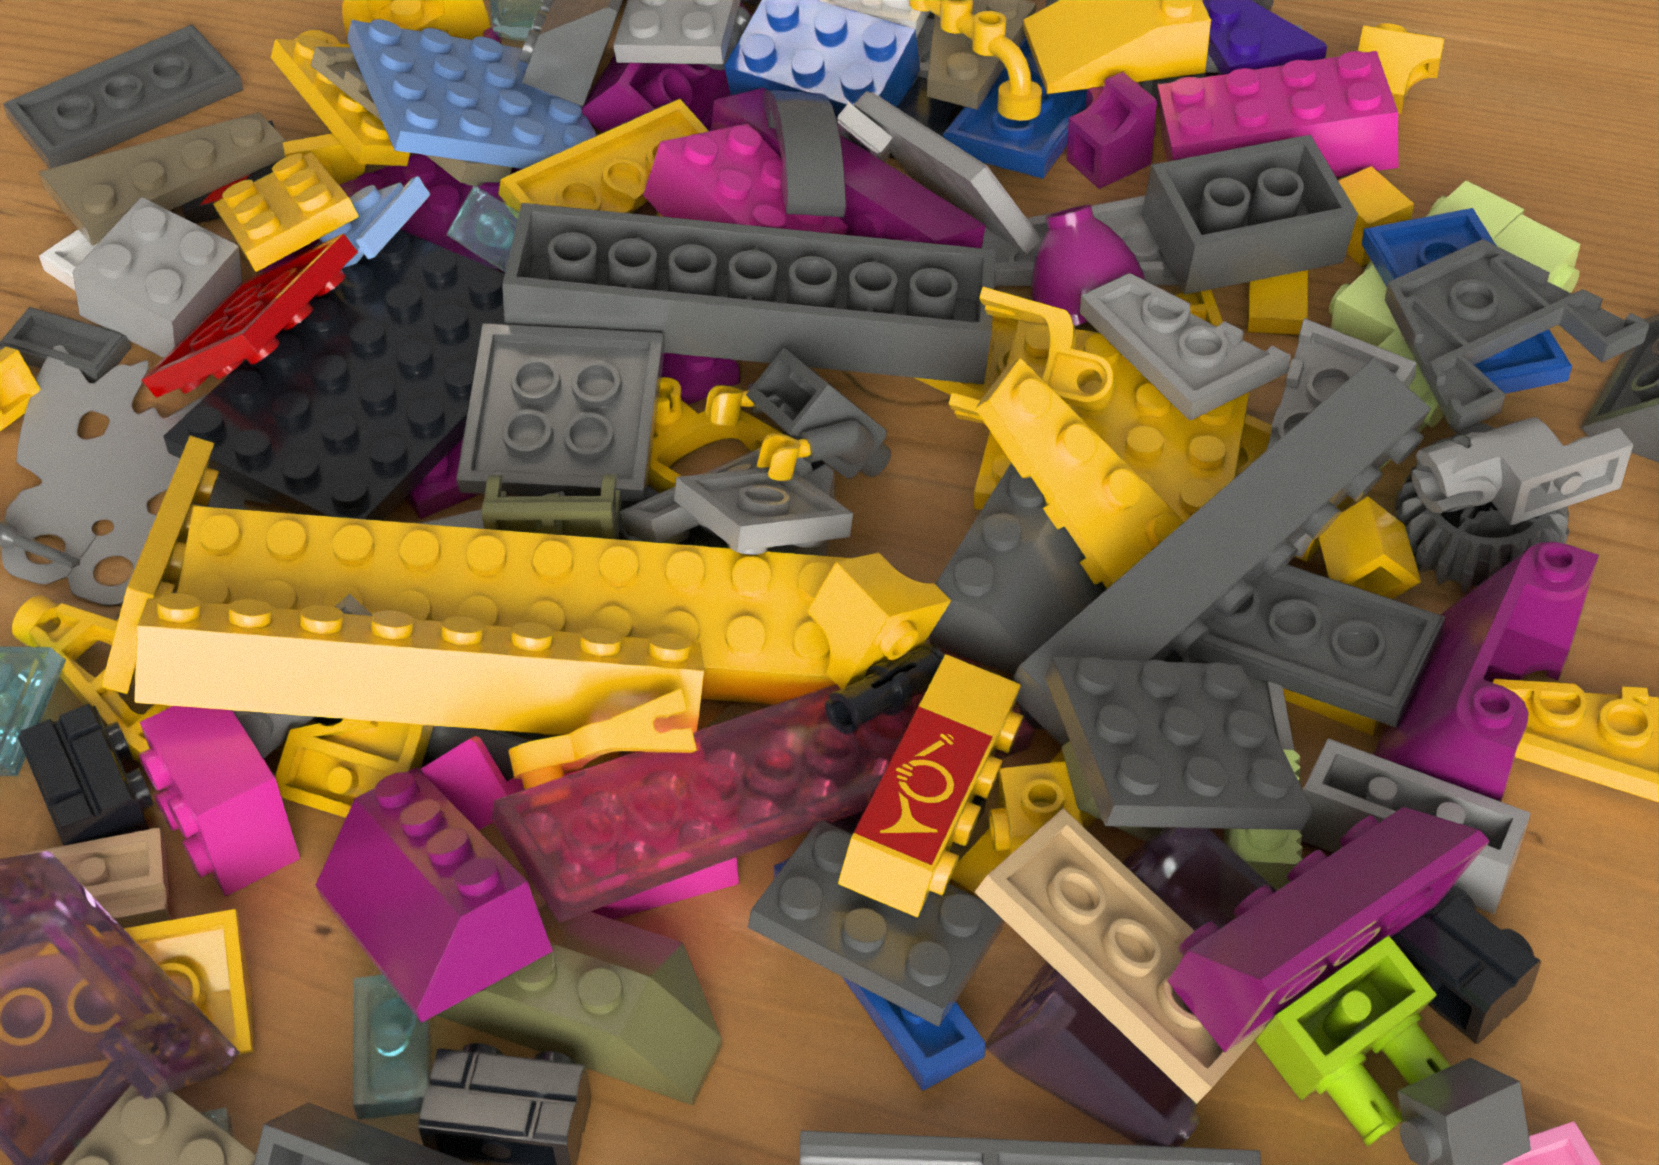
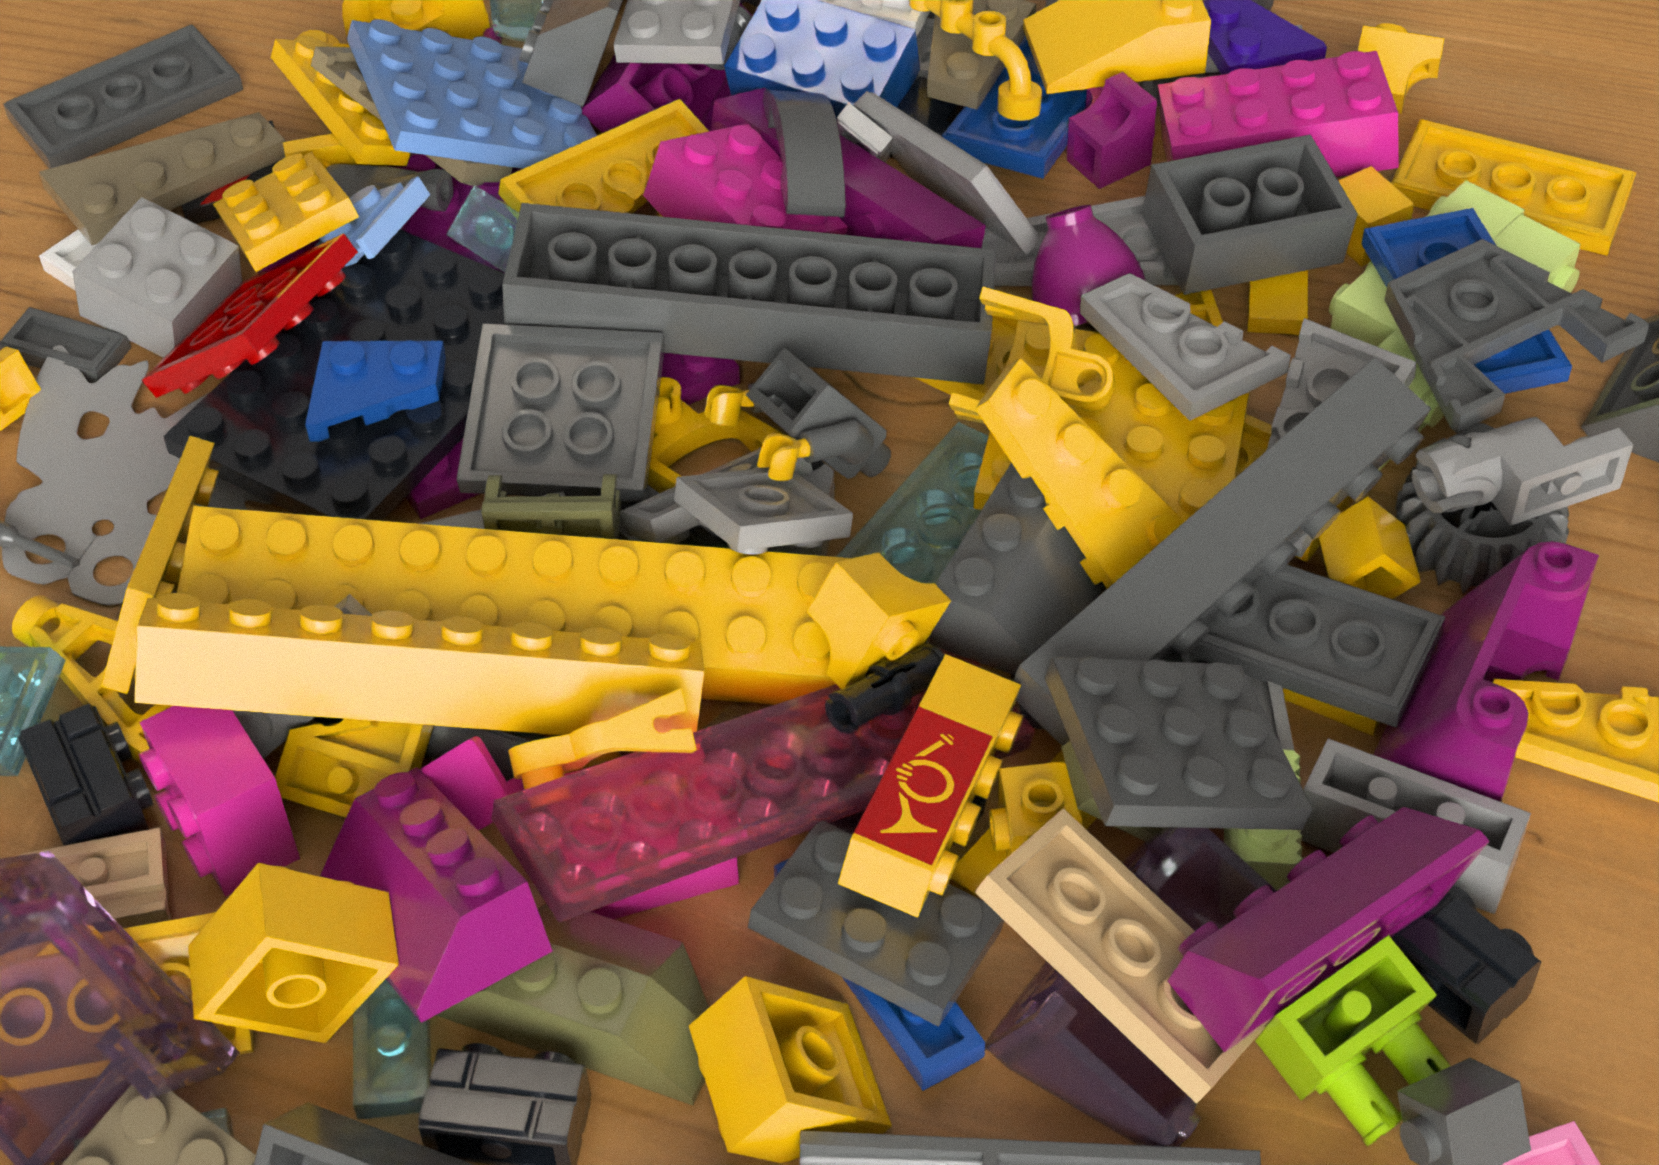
(292, 954): none -> yellow brick
(356, 177): none -> dark grey piece
(372, 381): none -> blue wing
(783, 1067): none -> yellow slope
(929, 511): none -> clear light blue wing
(1555, 189): none -> yellow tile

